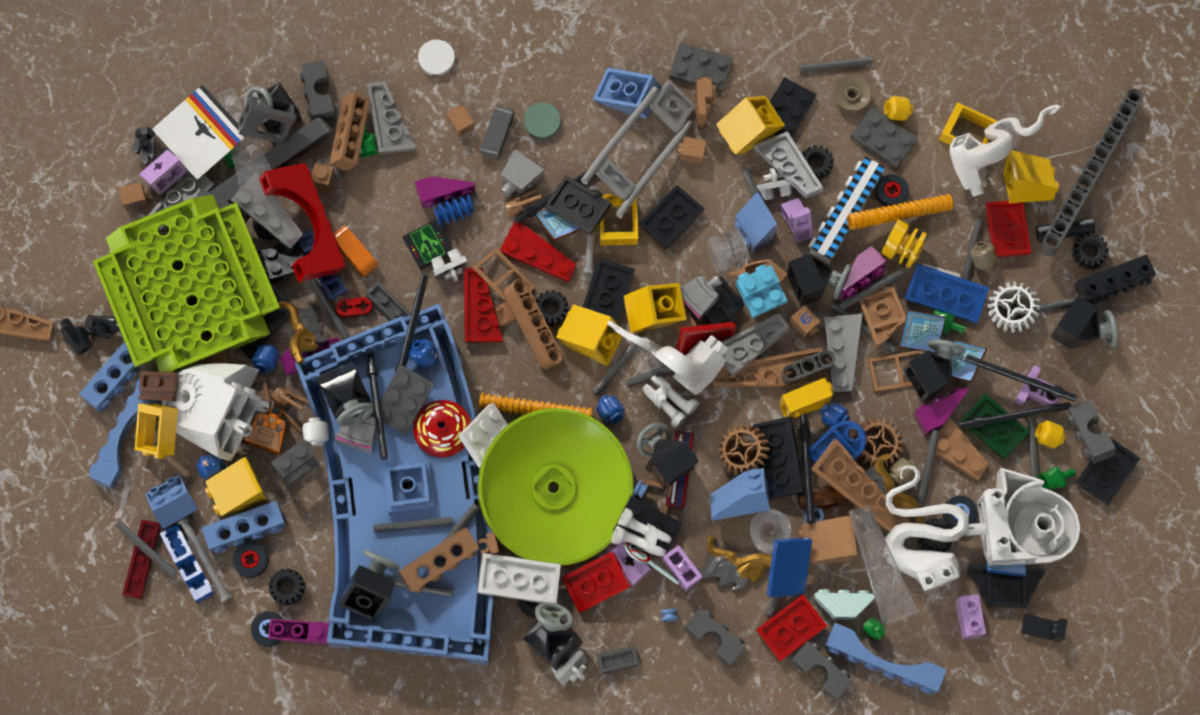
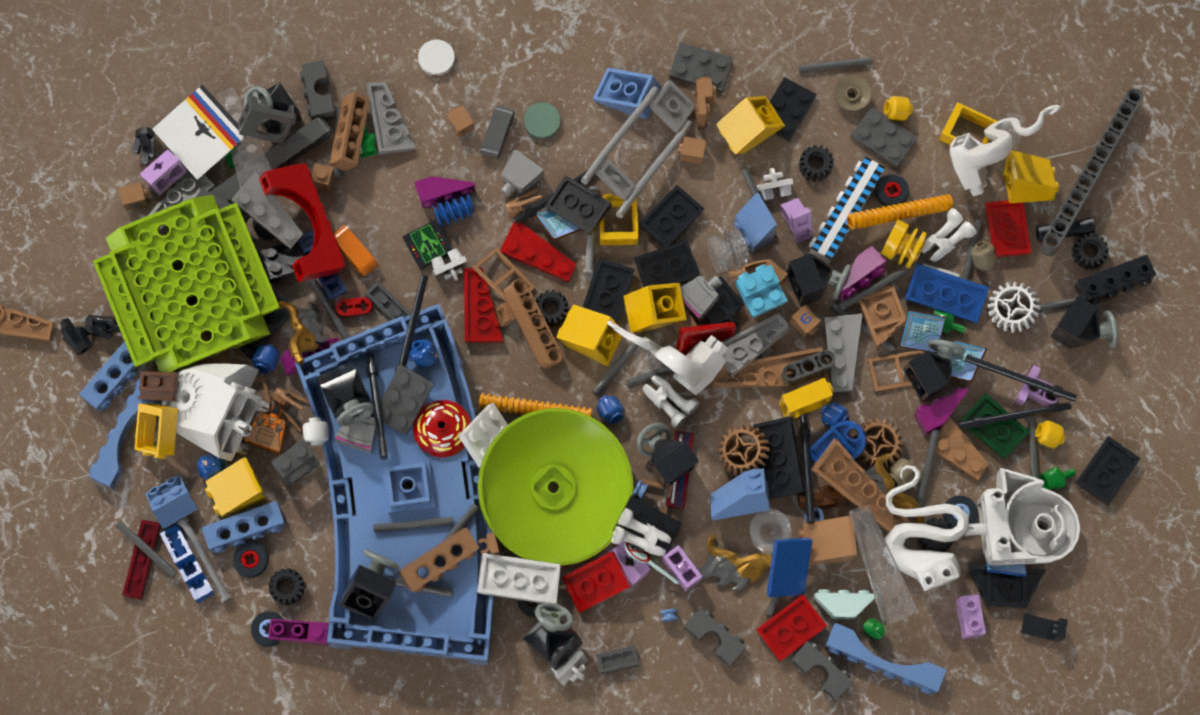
(667, 265): none -> black plate
(789, 162): light grey wing -> none
(946, 245): none -> white piece
(1096, 446): dark grey arch -> none

